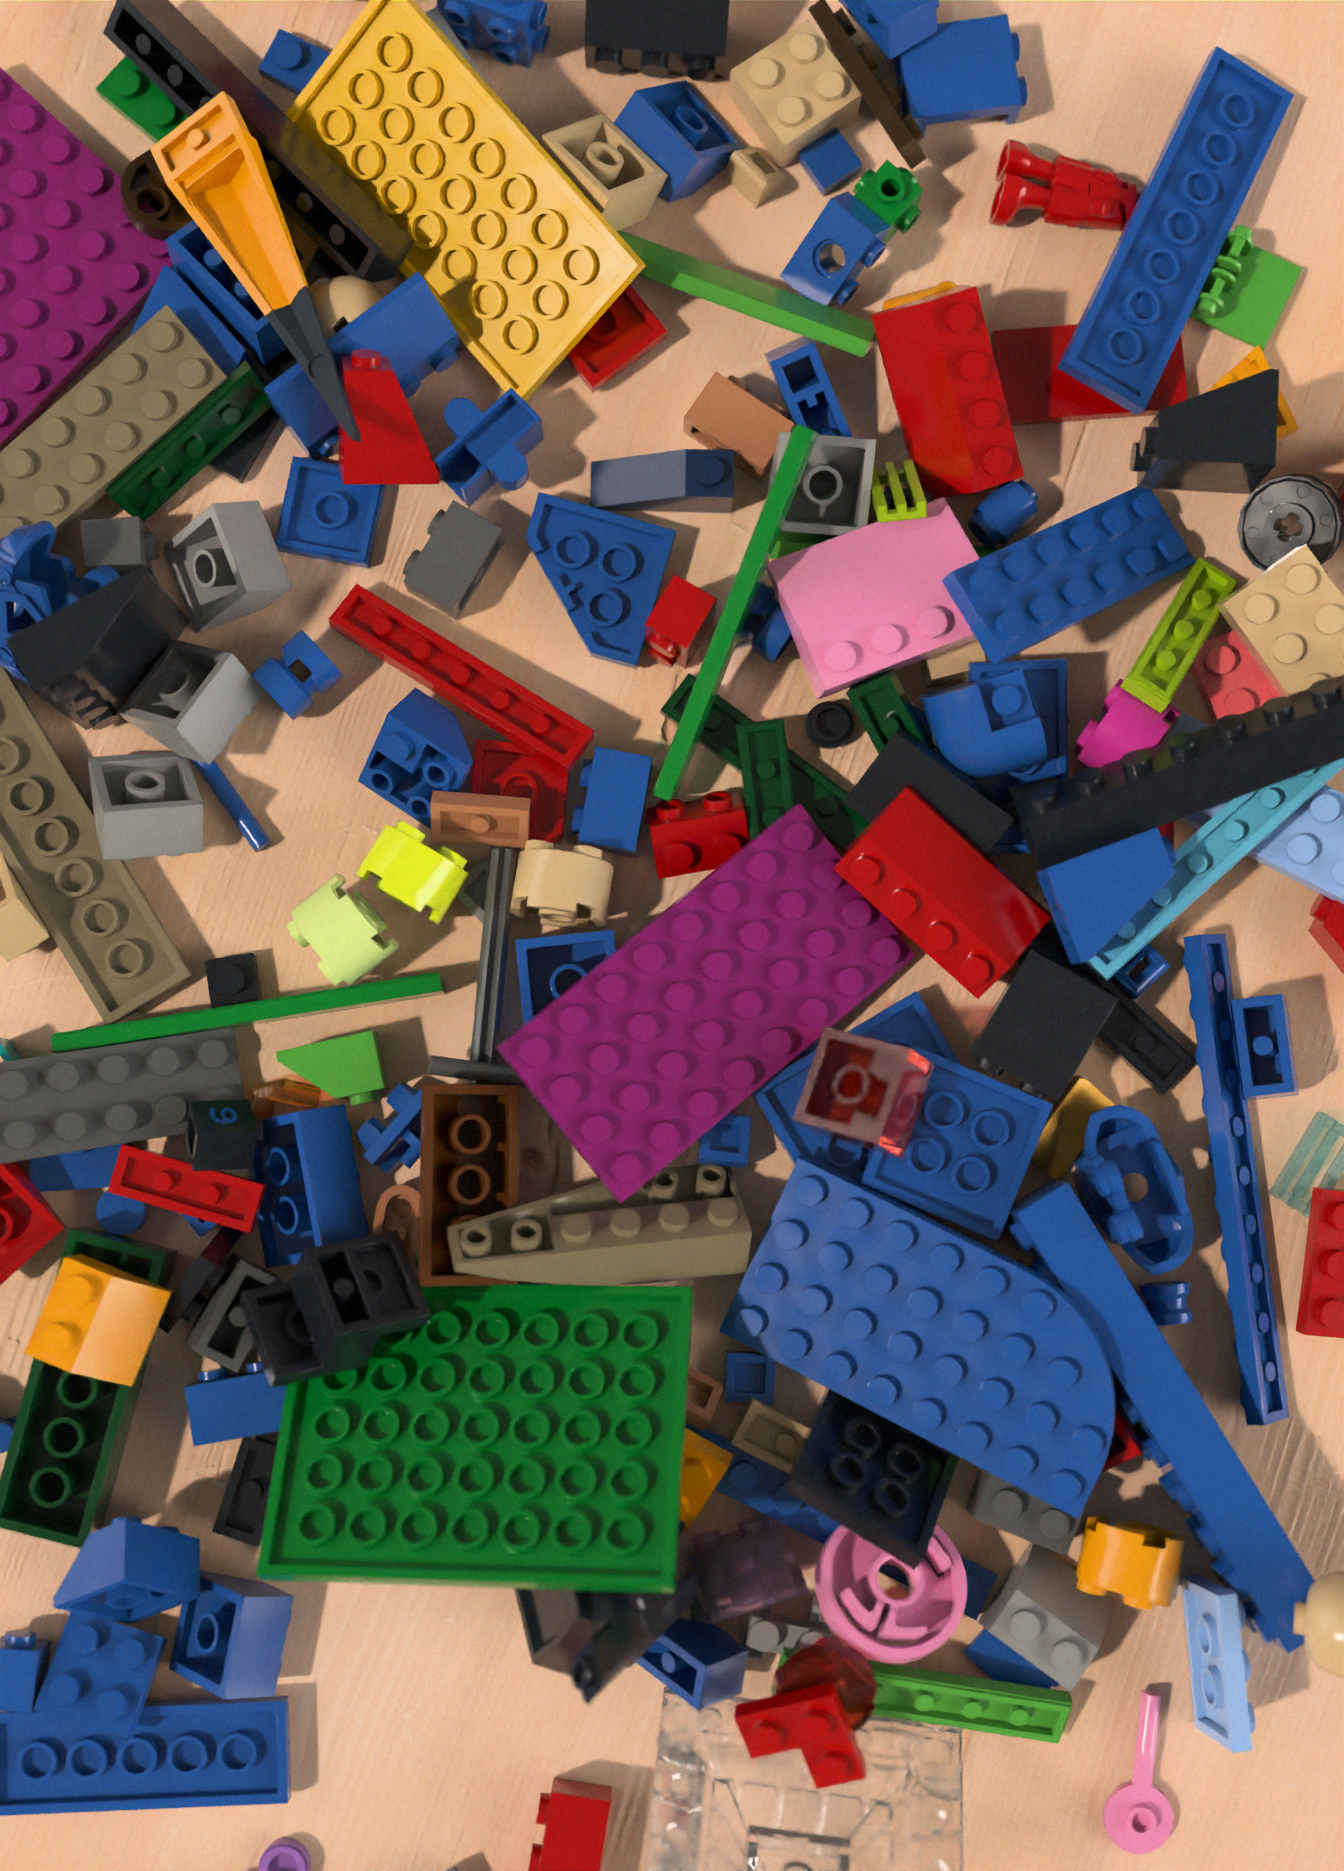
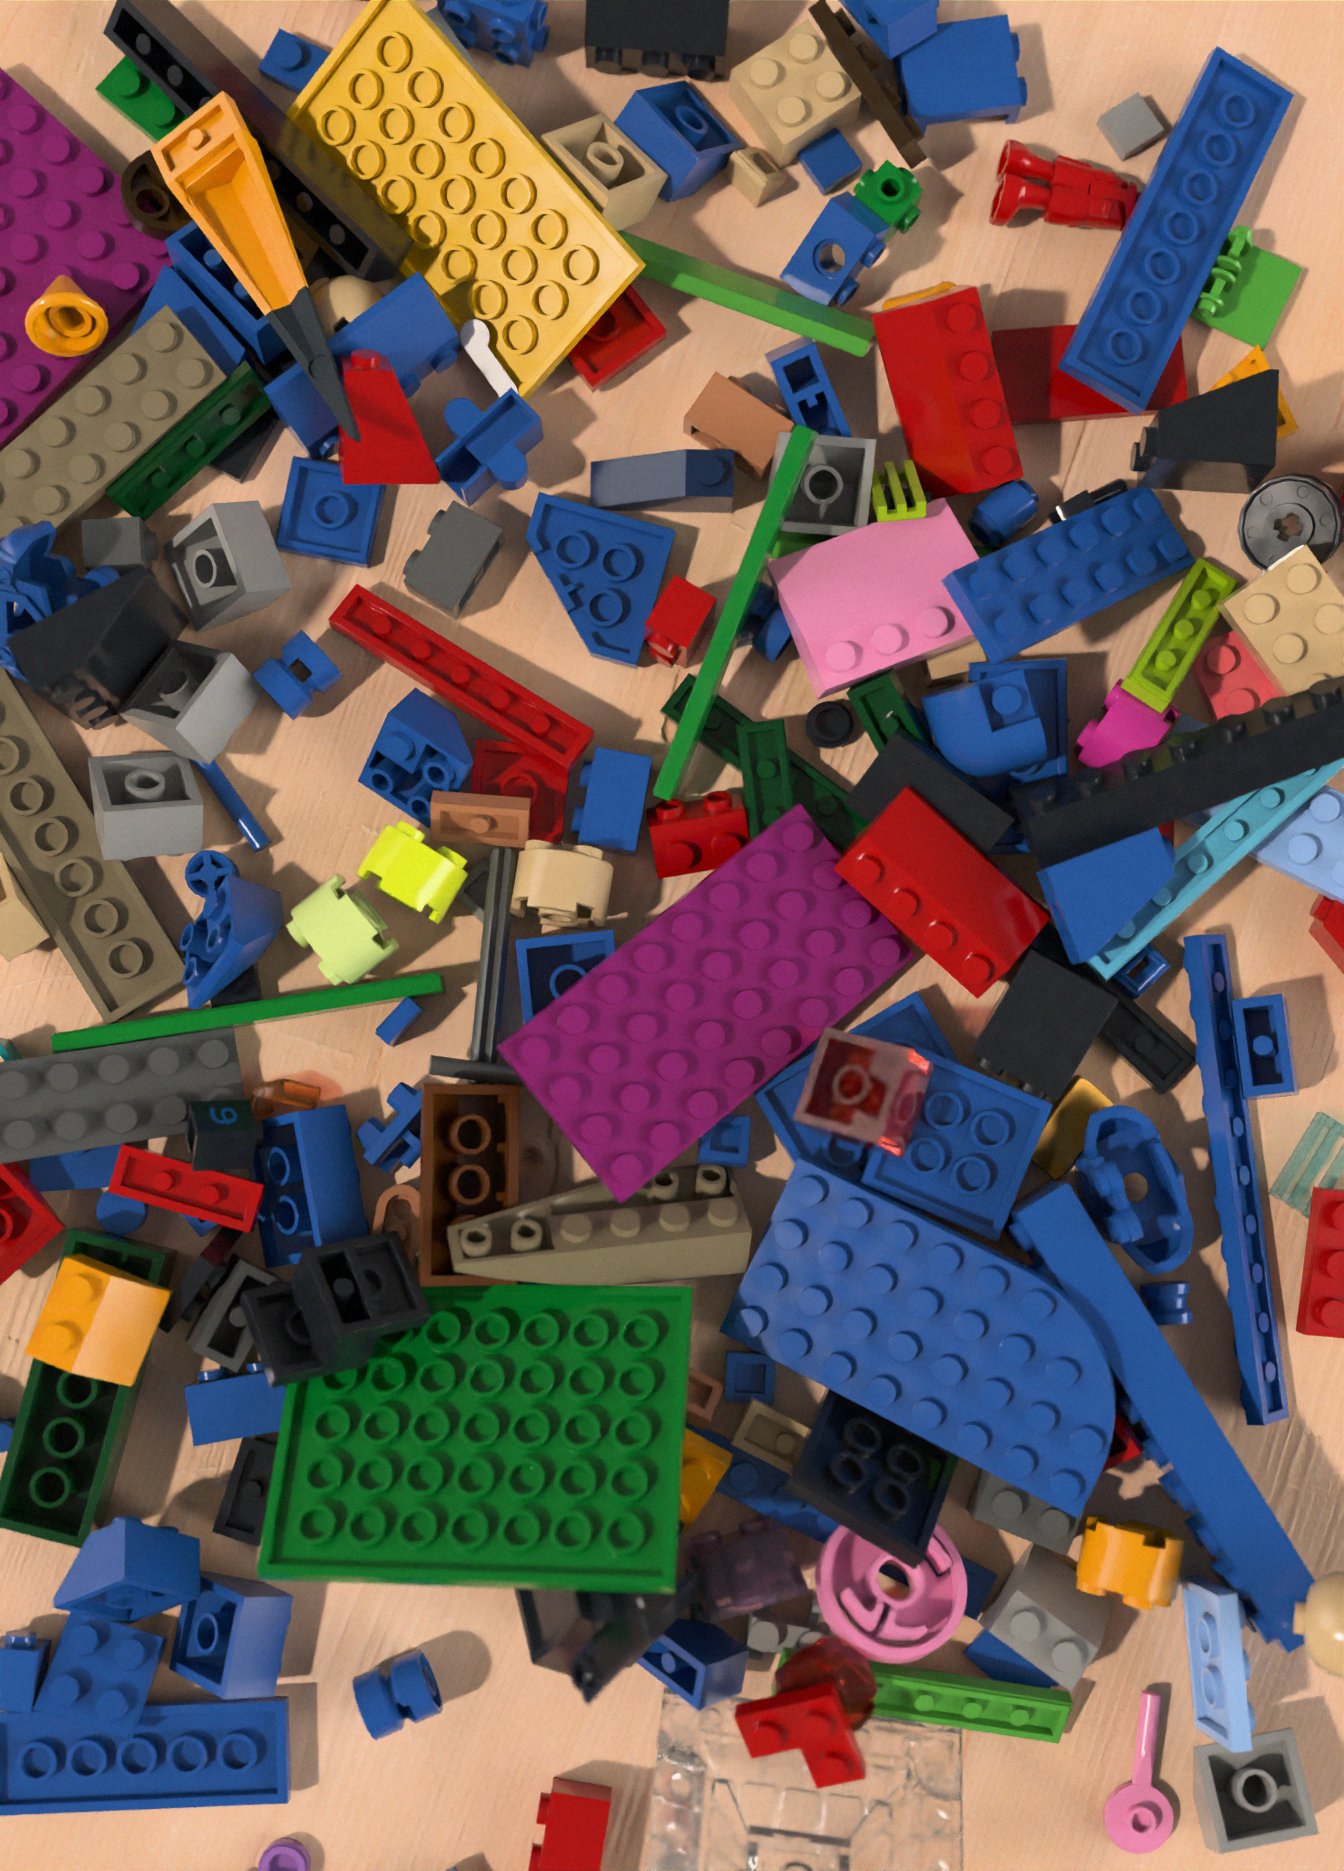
(66, 320): none -> light orange hat
(205, 869): none -> blue wheel
(228, 936): none -> blue slope
(342, 1066): bright green slope -> none
(397, 1694): none -> blue wheel
(399, 1021): none -> blue tile
(475, 339): none -> white sticker
(1087, 500): none -> black bar
(1130, 126): none -> light grey tile
(1252, 1794): none -> light grey slope

